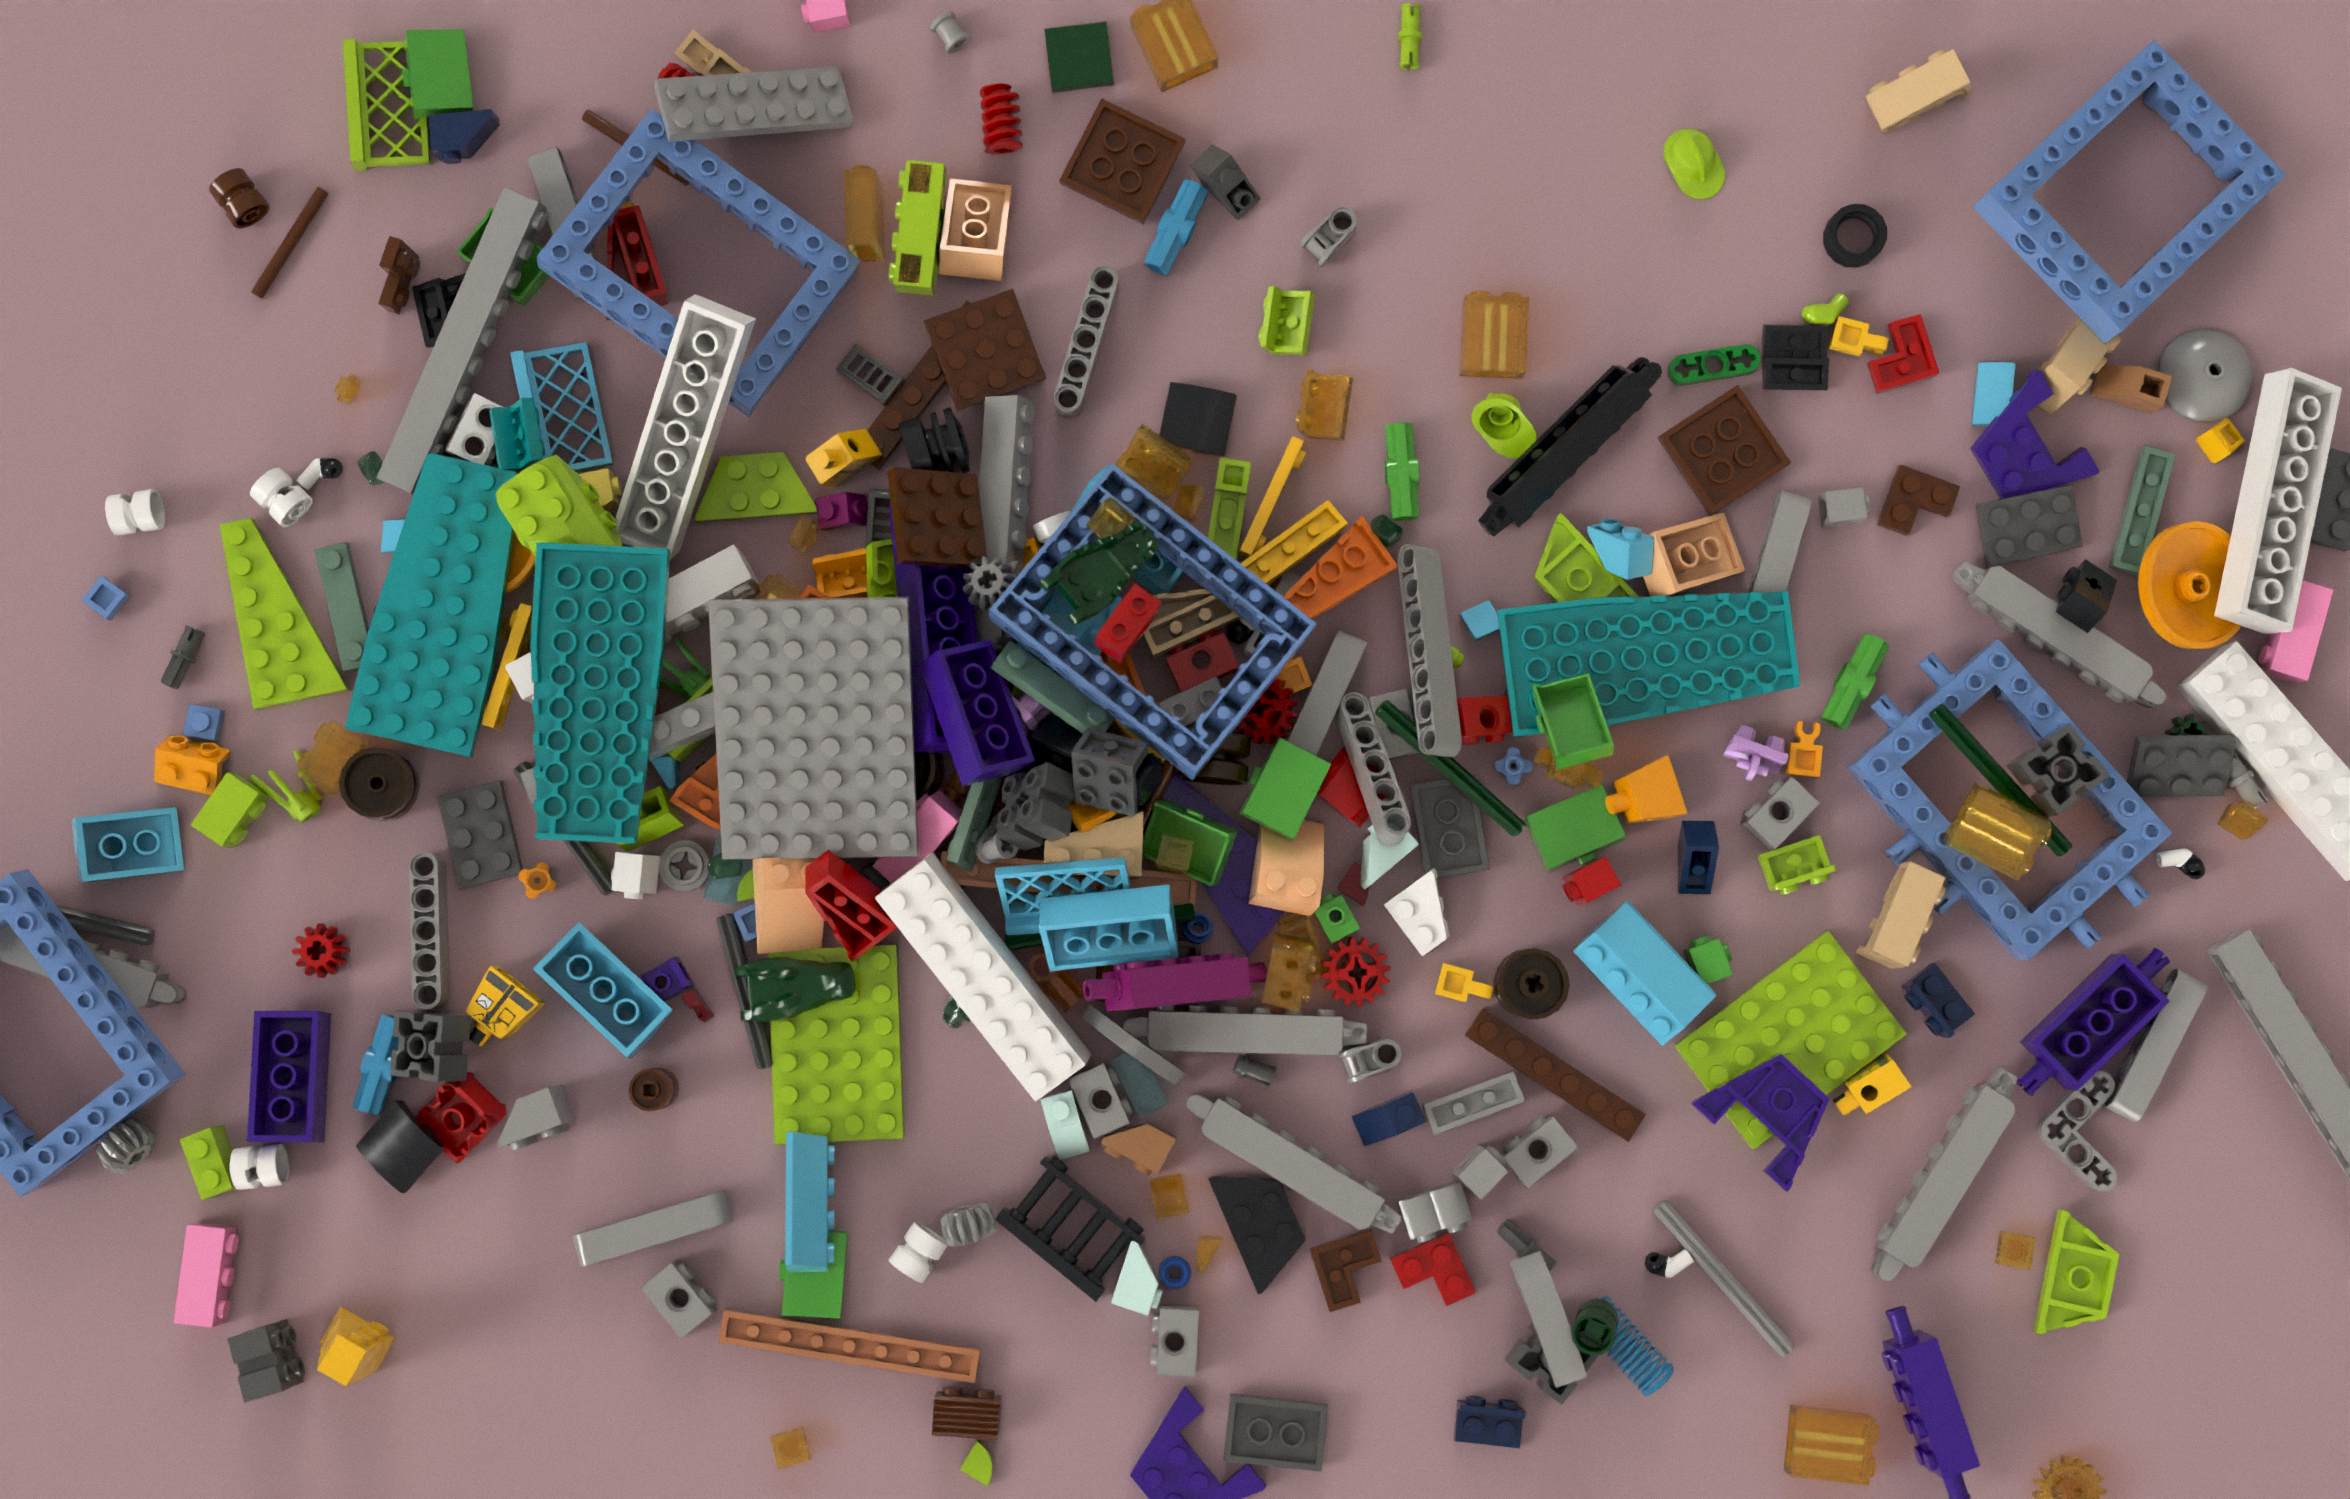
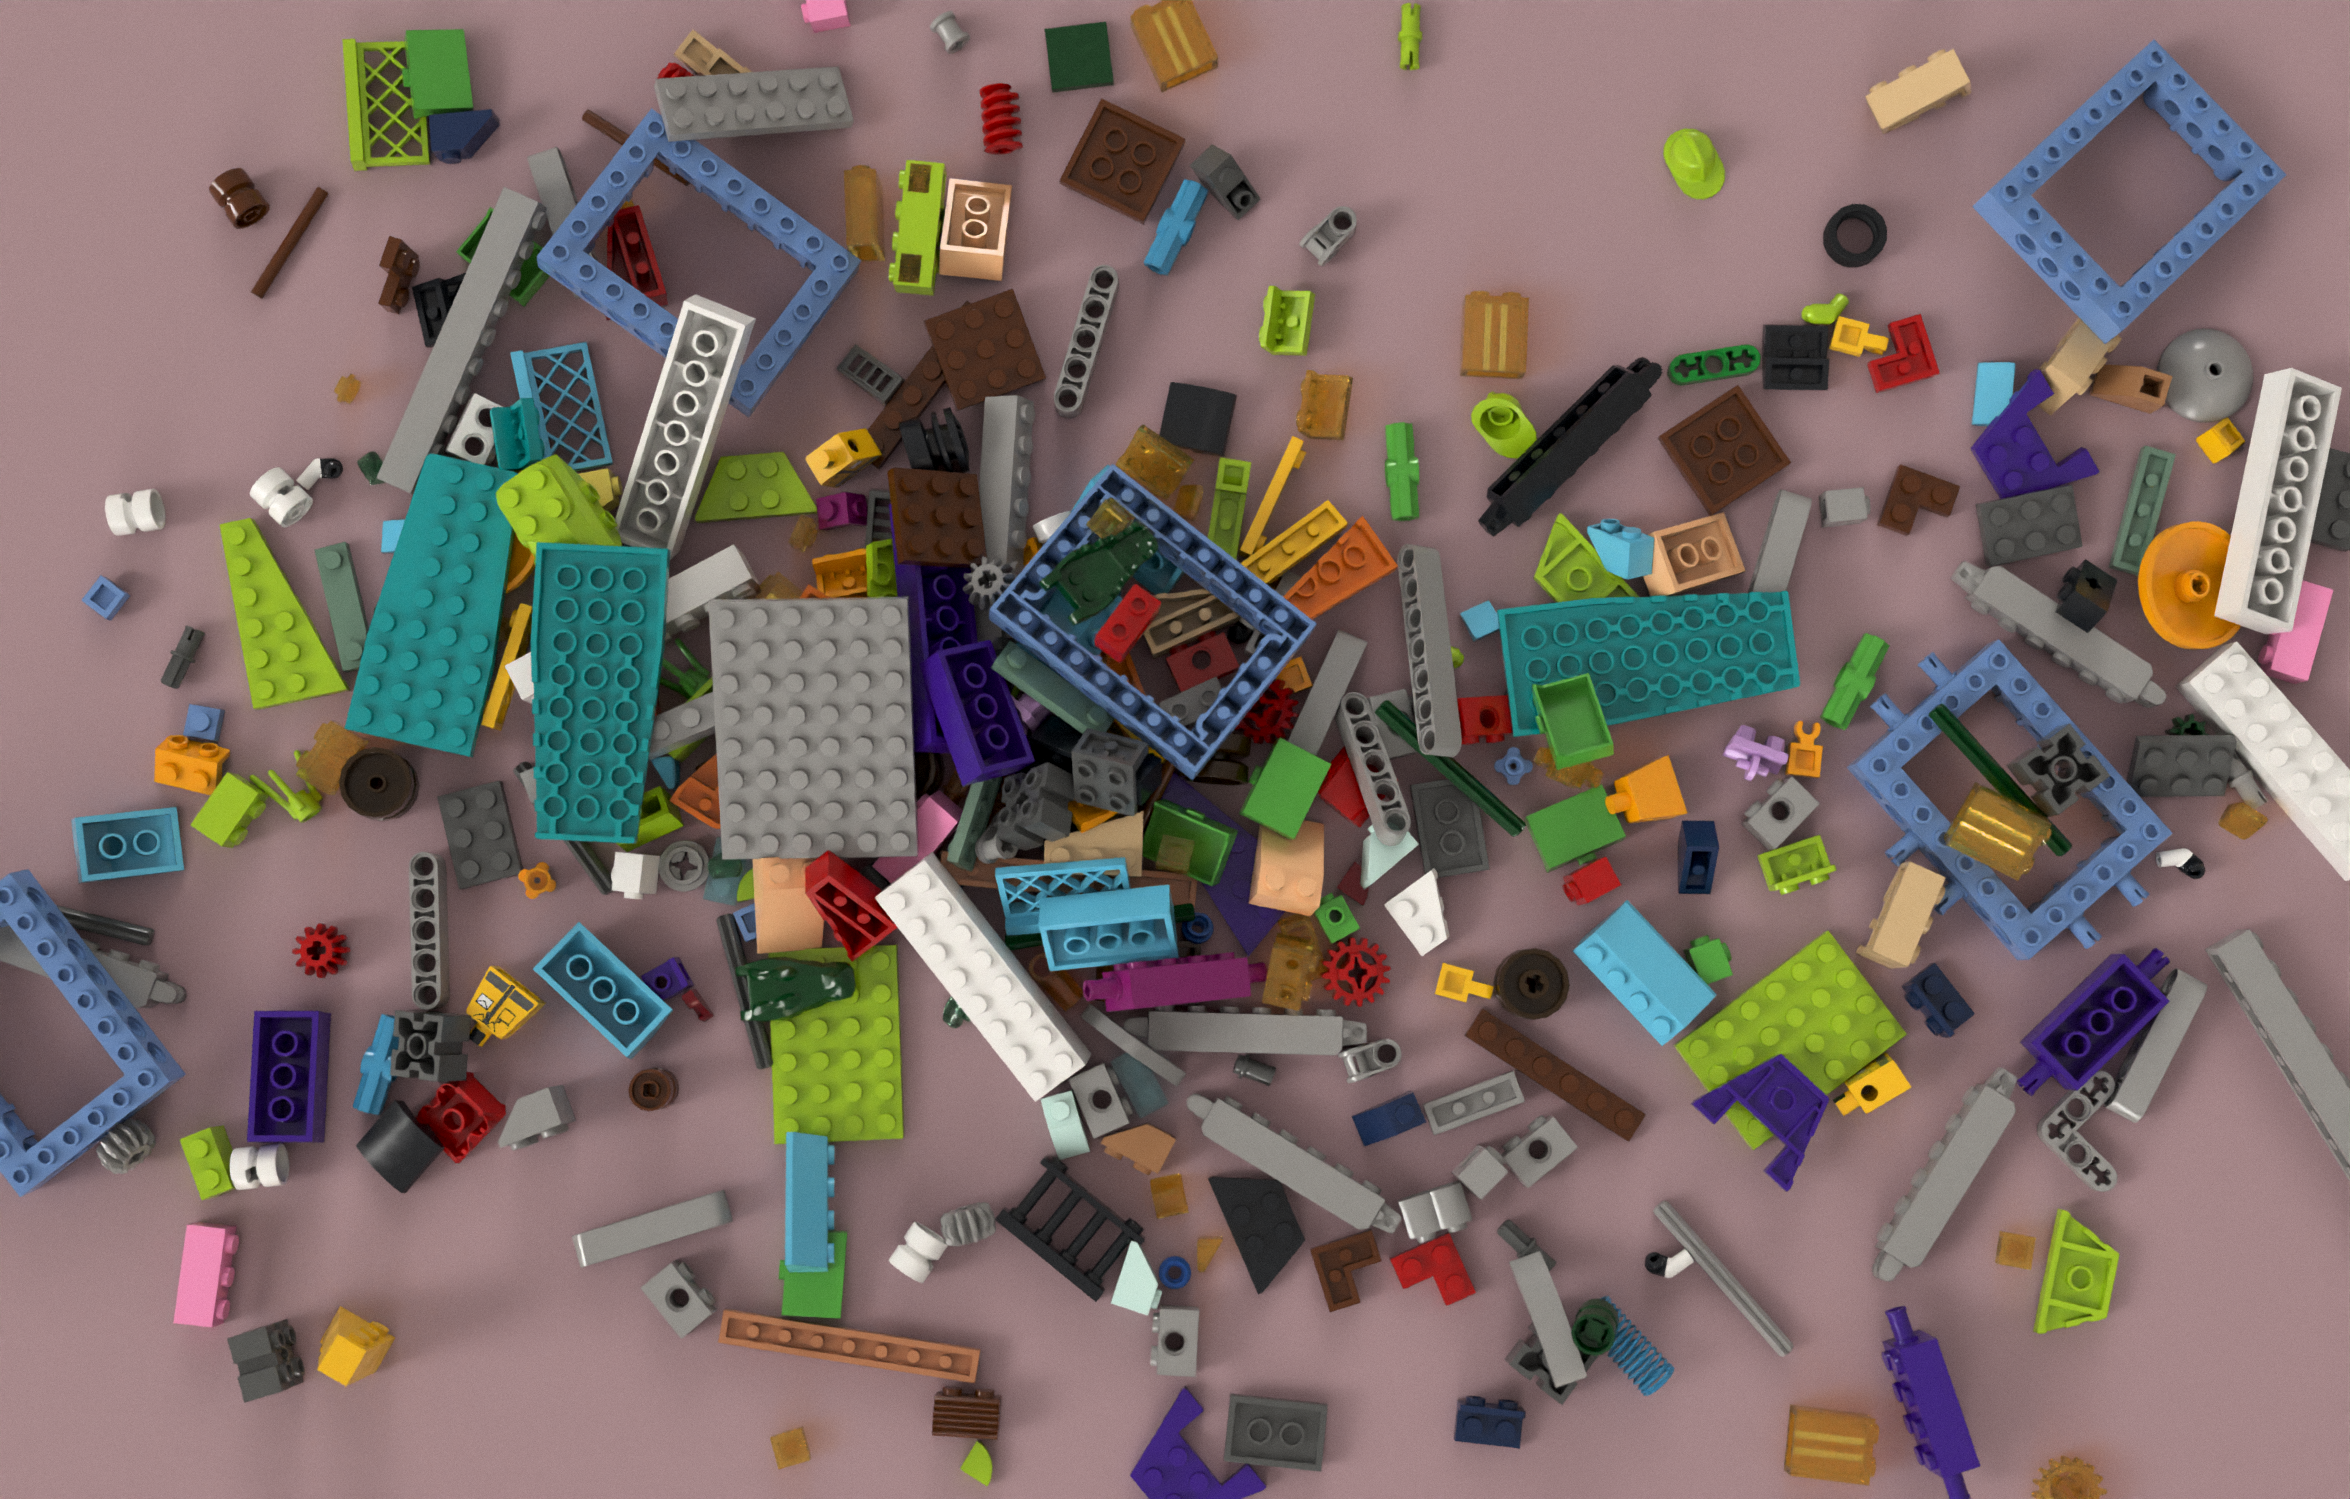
(1386, 530): clear green piece -> none

